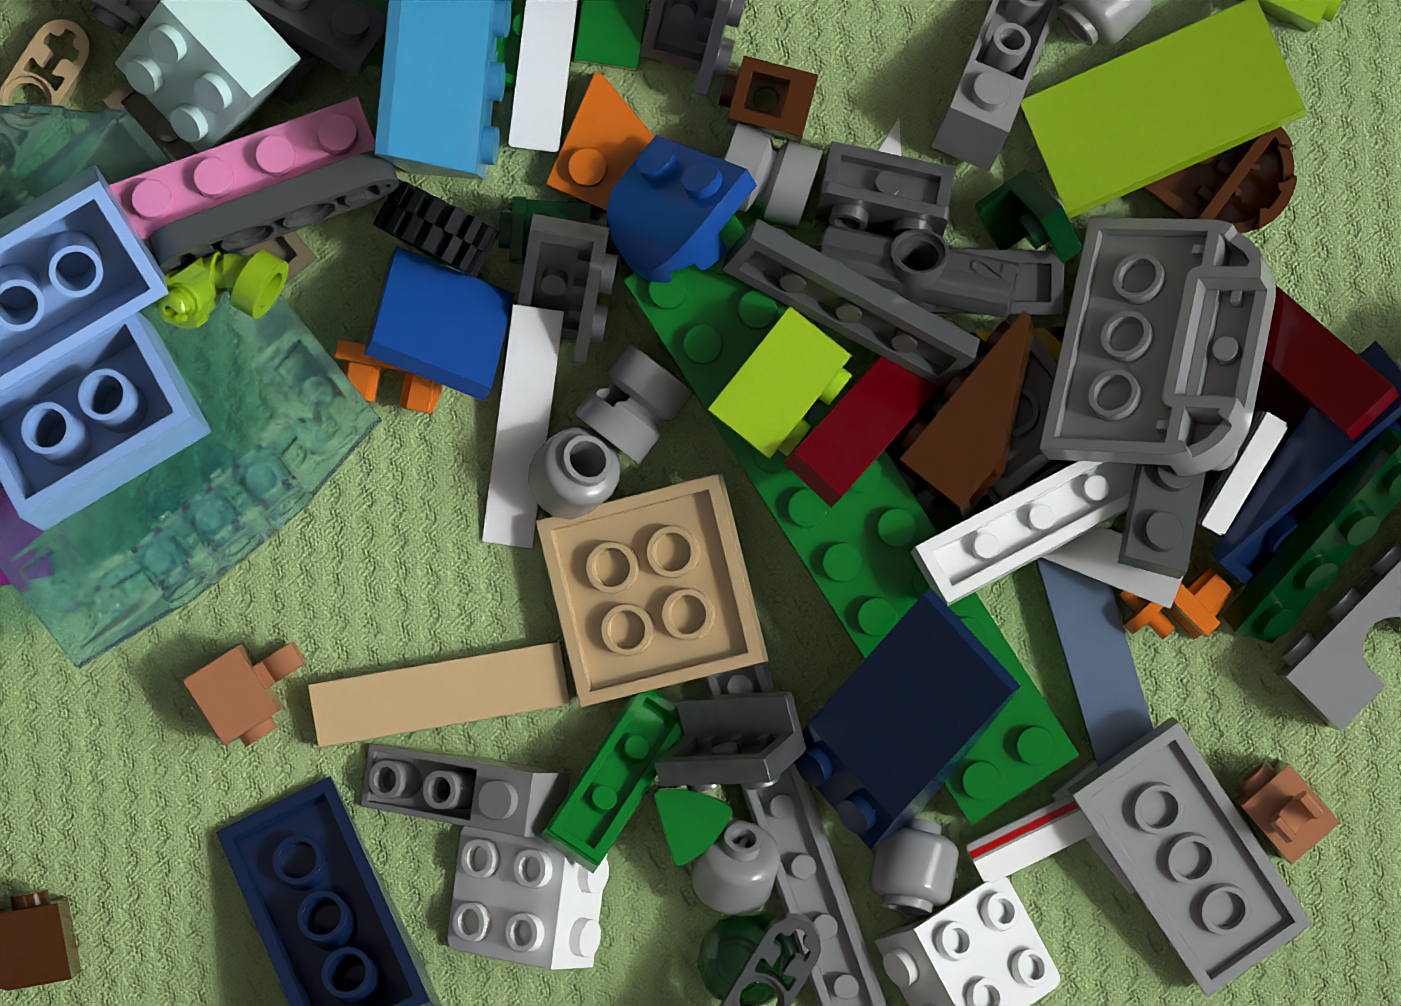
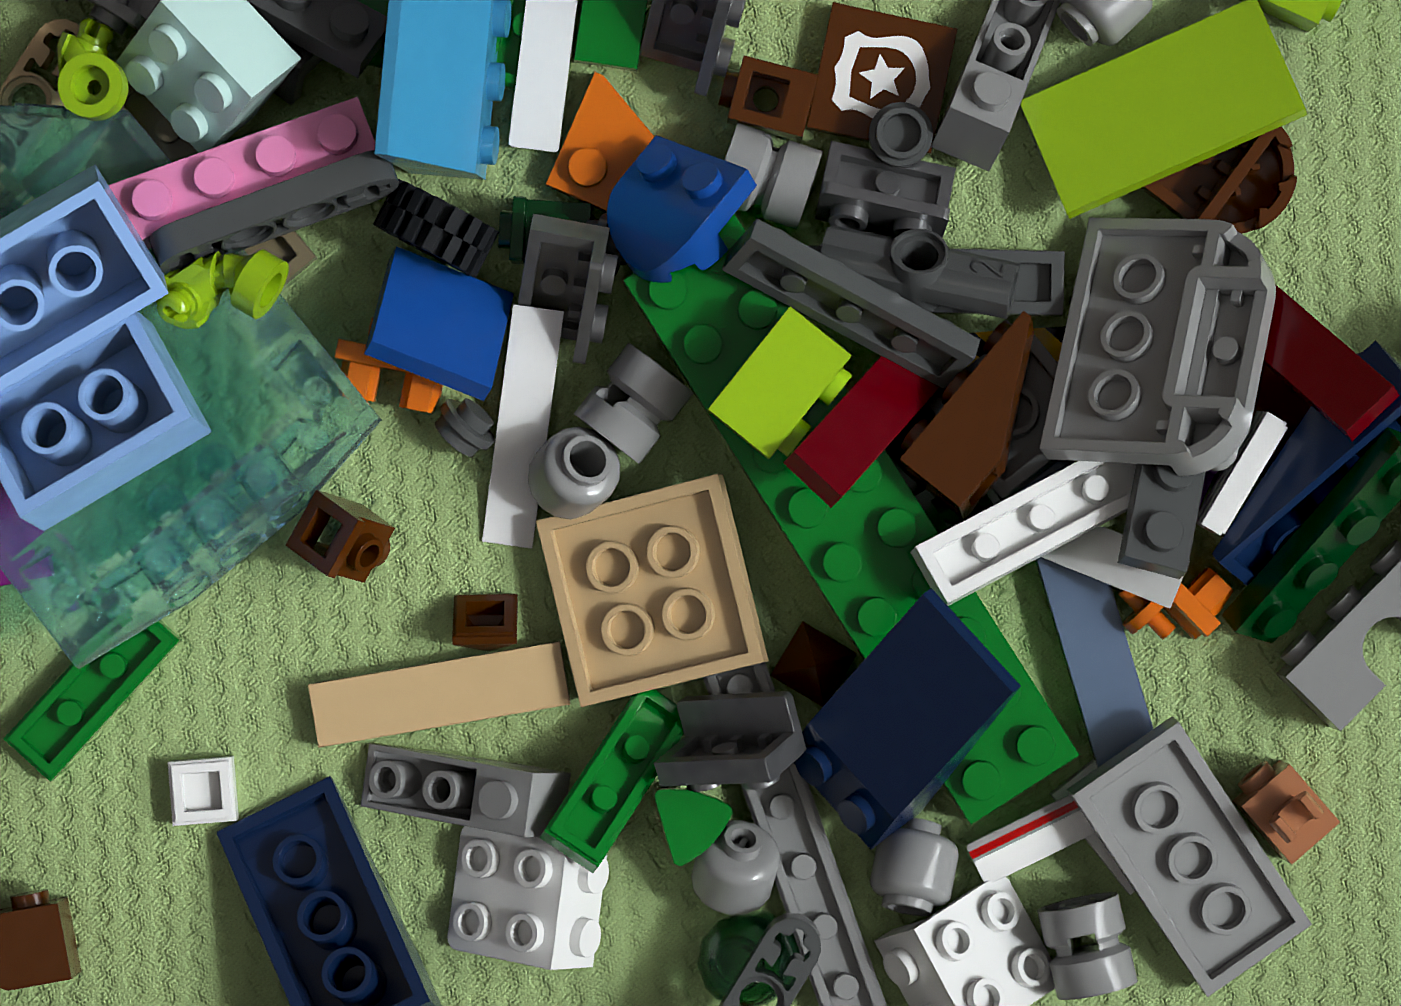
(86, 699): none -> green tile
(88, 78): none -> lime arm
(203, 790): none -> white tile
(239, 692): nougat brick -> none
(357, 546): none -> reddish brown brick
(465, 426): none -> dark grey plate
(485, 621): none -> reddish brown slope
(813, 664): none -> reddish brown slope
(876, 62): none -> reddish brown tile
(900, 134): none -> dark grey plate
(1029, 211): dark green bracket -> none
(1091, 967): none -> light grey wheel

